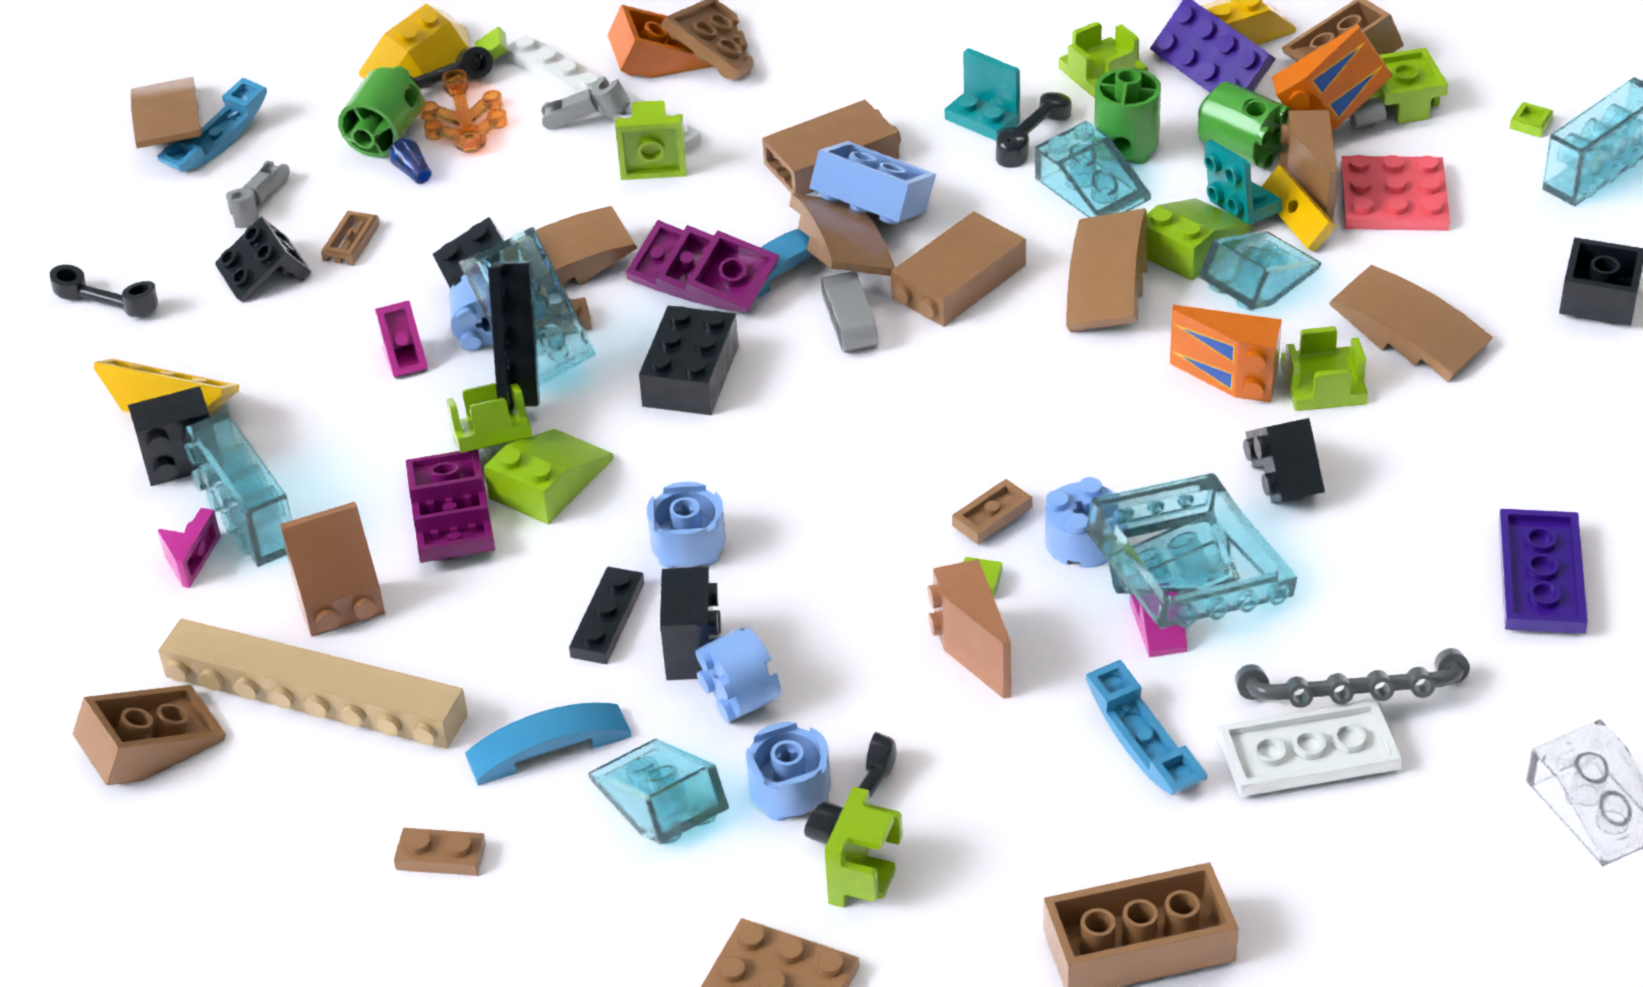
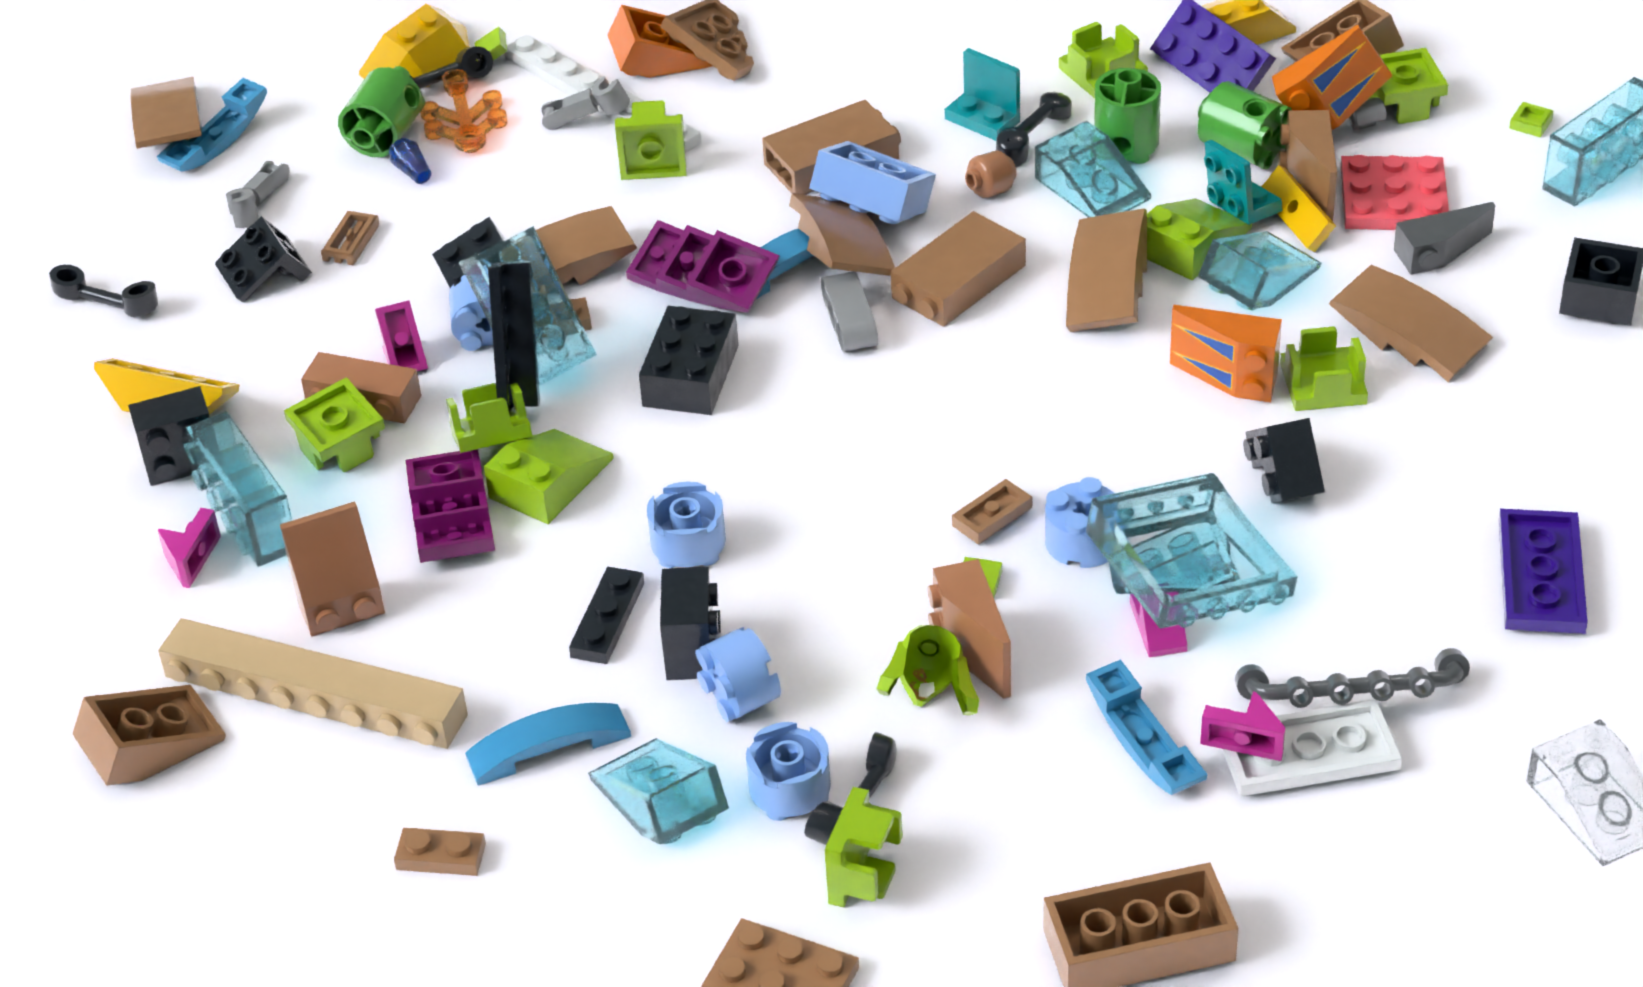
(336, 424): none -> lime panel
(387, 387): none -> nougat brick
(927, 657): none -> lime piece
(990, 174): none -> nougat head
(1249, 733): none -> dark pink slope
(1442, 237): none -> dark grey slope

